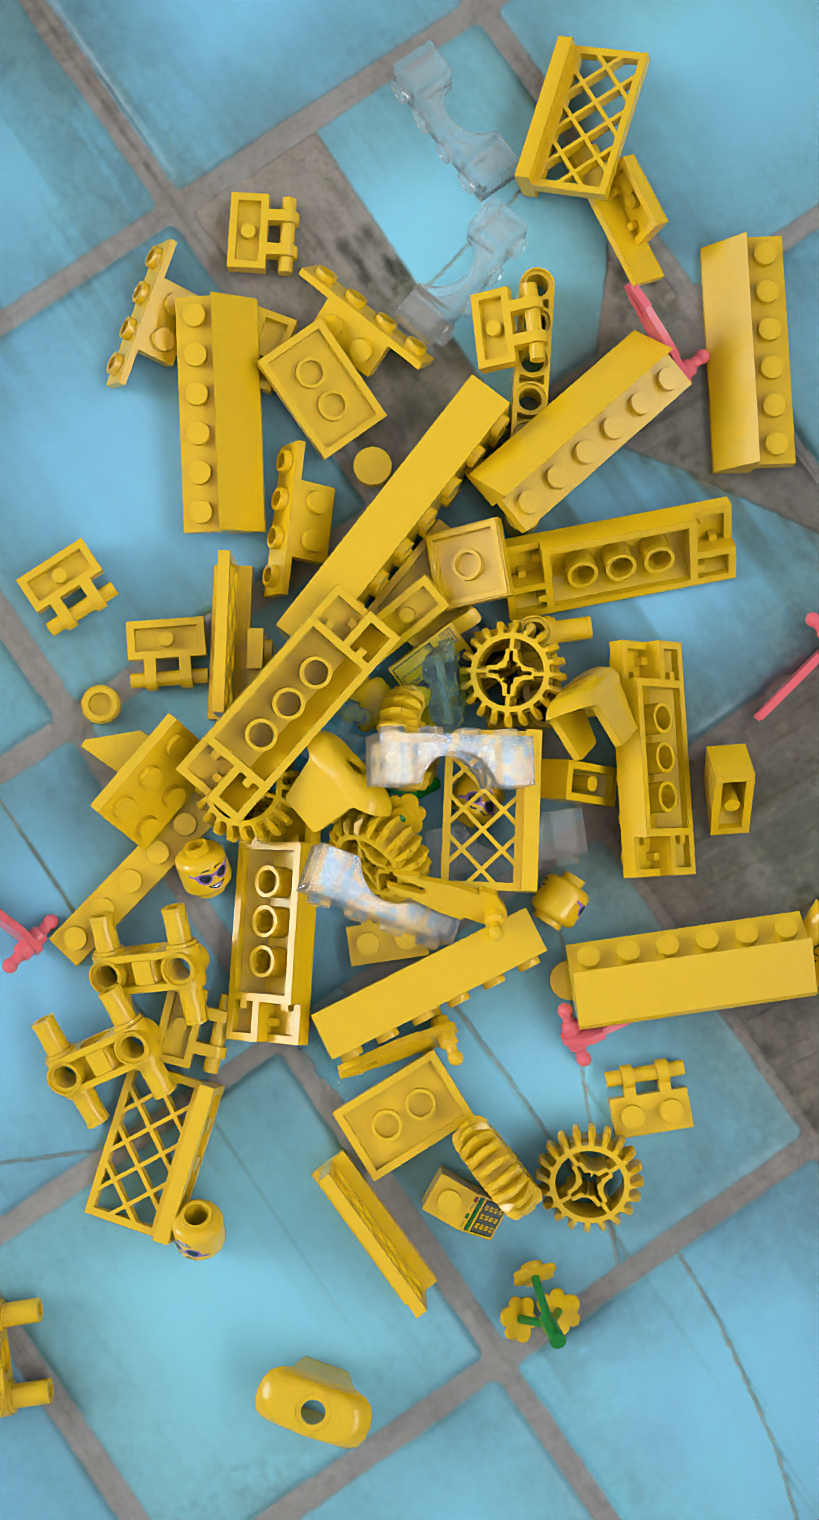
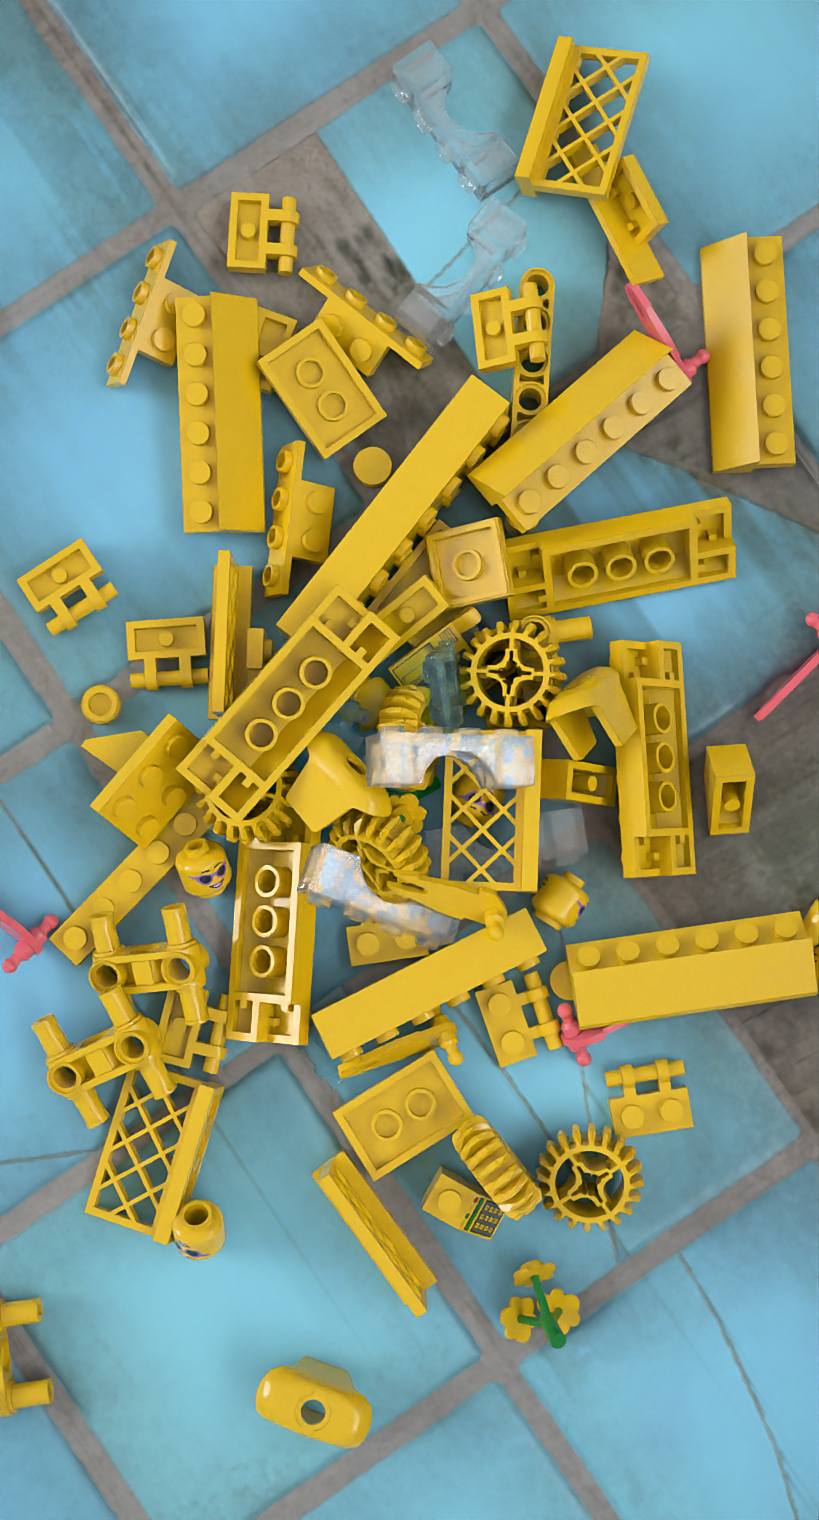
(506, 1021): none -> yellow plate

